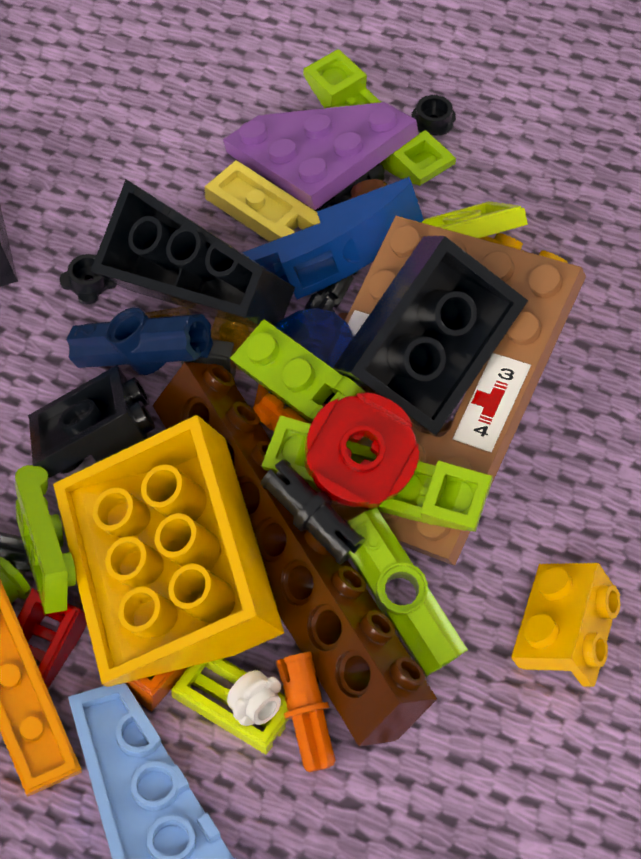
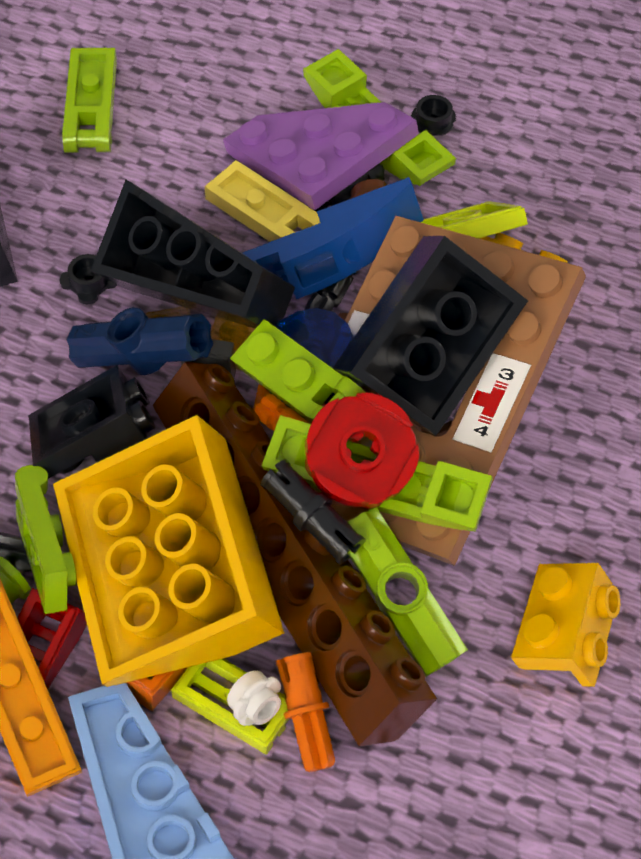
(89, 99): none -> lime plate

